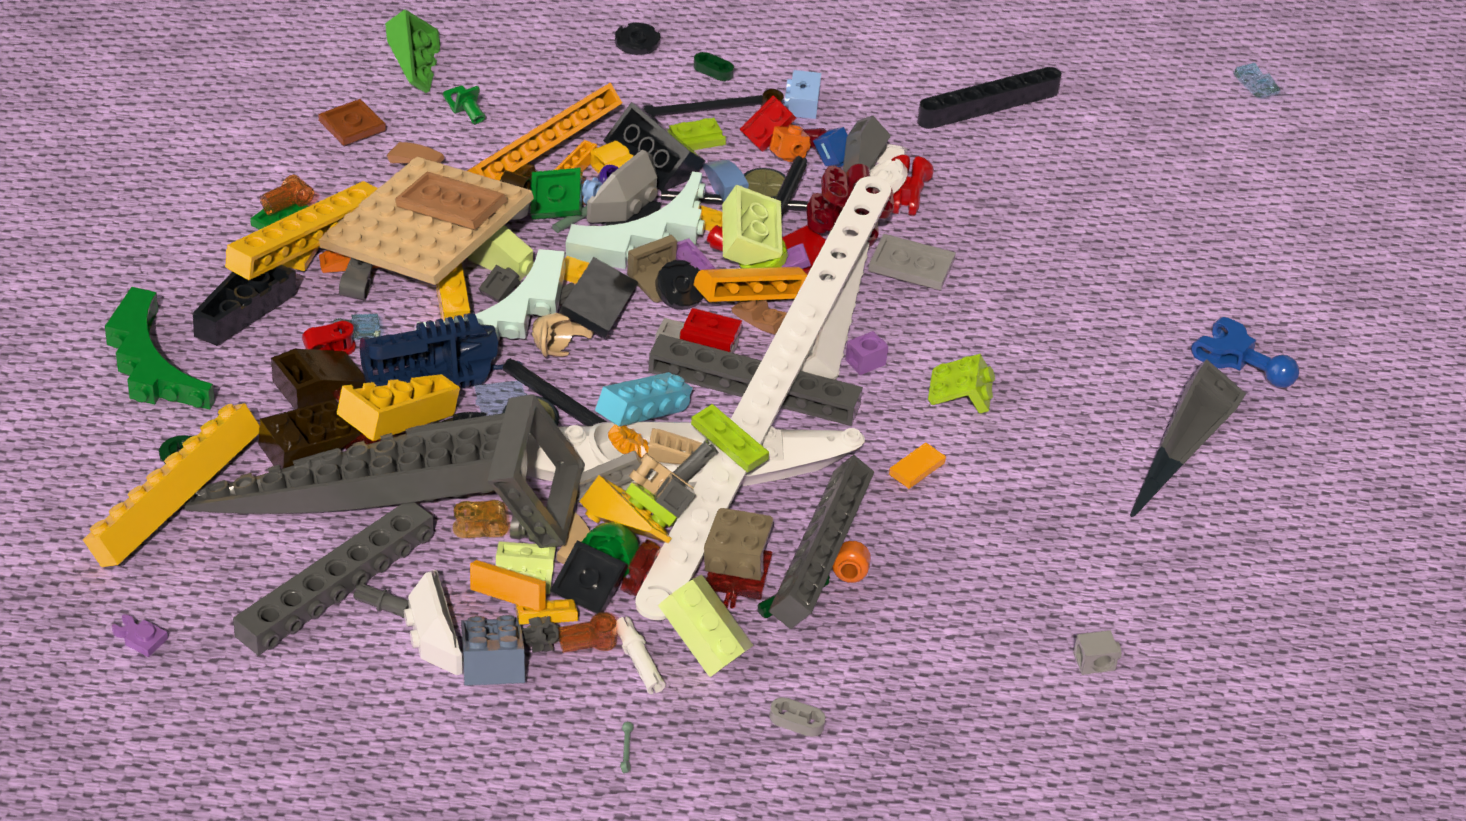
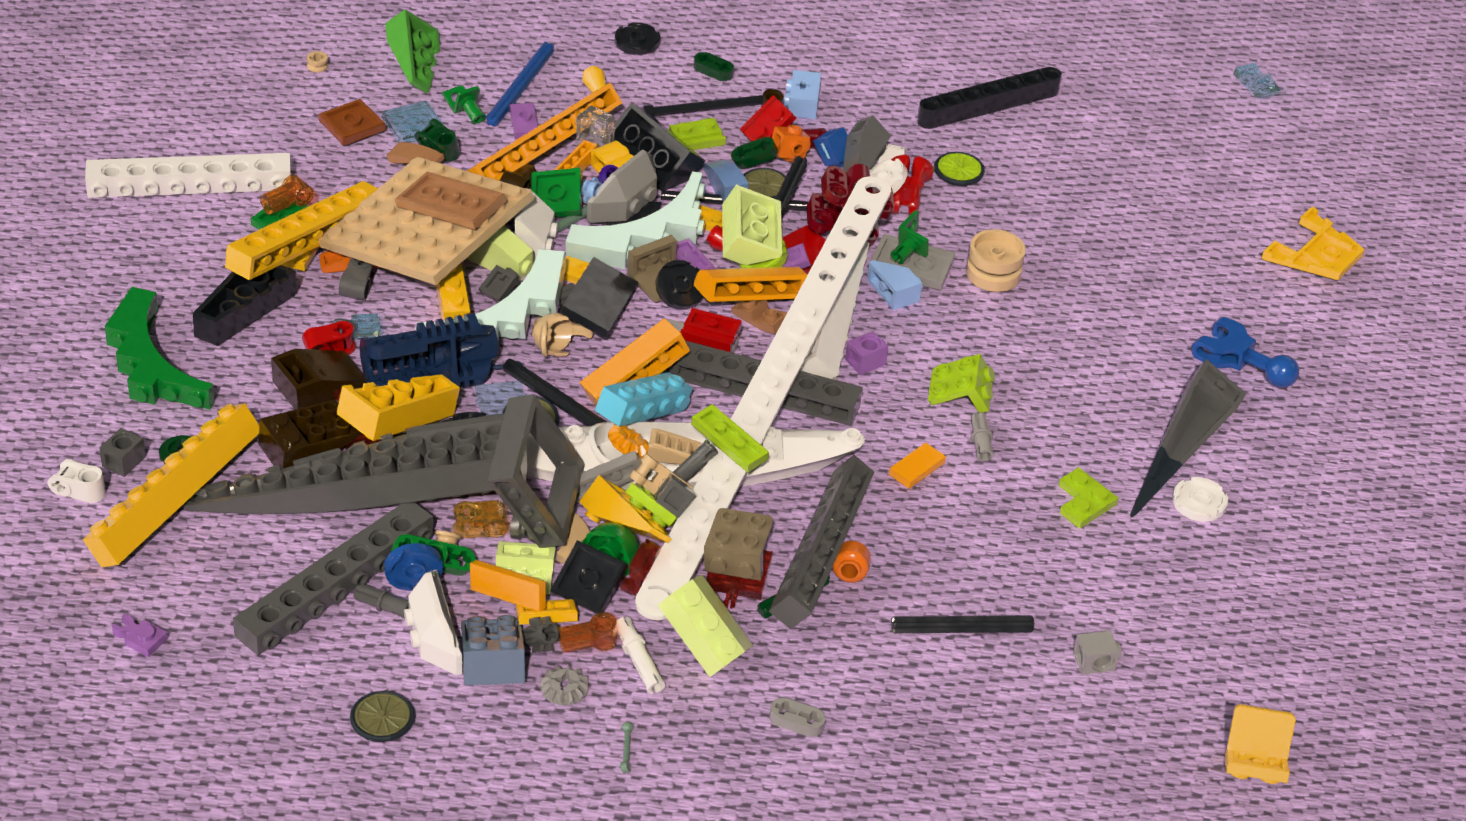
(79, 480): none -> white piece
(122, 452): none -> dark grey brick
(186, 174): none -> white brick
(317, 61): none -> tan bush
(382, 716): none -> olive wheel
(409, 119): none -> clear light blue tile
(409, 563): none -> blue tile
(440, 139): none -> dark green piece
(447, 537): none -> tan bush
(453, 566): none -> green beam
(519, 84): none -> blue axle
(523, 118): none -> medium lavender plate
(536, 225): none -> white slope
(574, 690): none -> light grey gear
(594, 78): none -> yellow cone
(595, 127): none -> clear bracket
(642, 358): none -> light orange brick
(754, 152): none -> dark green beam
(894, 284): none -> light blue slope
(910, 240): none -> green bracket
(959, 168): none -> lime wheel
(962, 624): none -> black axle
(982, 437): none -> light grey axle
(995, 260): none -> tan wheel
(1089, 499): none -> lime plate
(1200, 507): none -> white tile
(1259, 743): none -> yellow bracket
(1325, 254): none -> yellow wing

